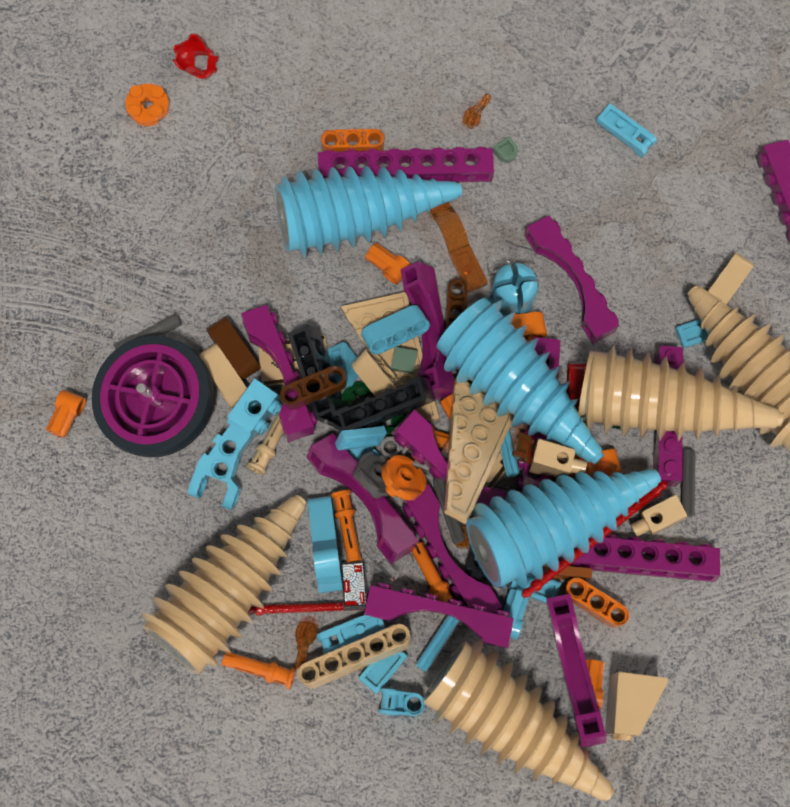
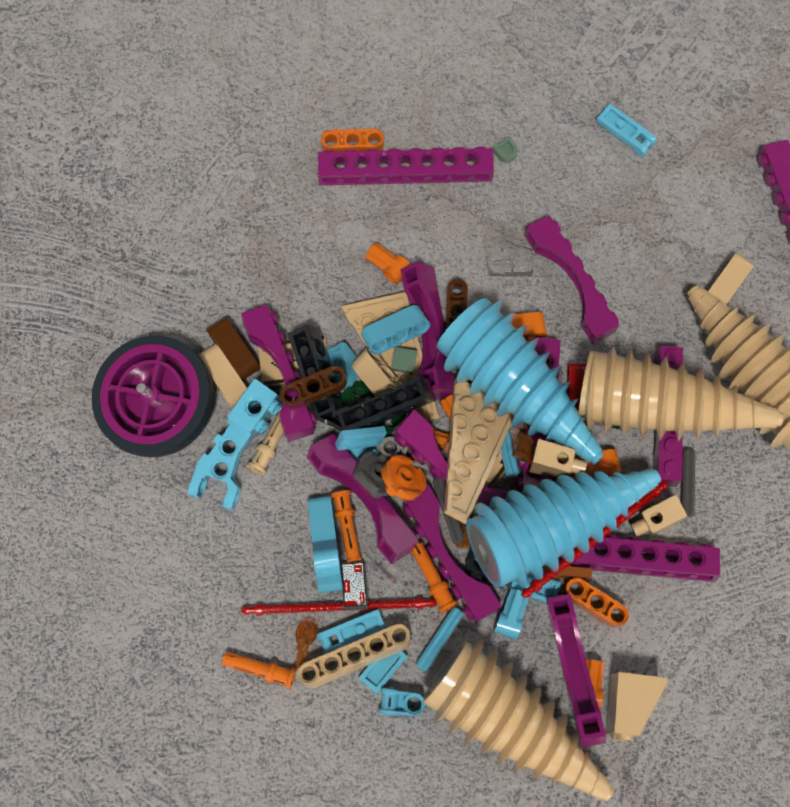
(67, 408): orange piece -> none
(147, 92): orange plate -> none
(158, 329): dark grey piece -> none
(186, 57): red helmet -> none
(221, 590): tan cone -> none
(352, 205): medium azure cone -> none
(390, 604): magenta arch -> none
(458, 246): clear orange piece -> none
(472, 115): clear orange plate -> none
(515, 288): medium azure cylinder -> none
(691, 334): medium azure tile -> none

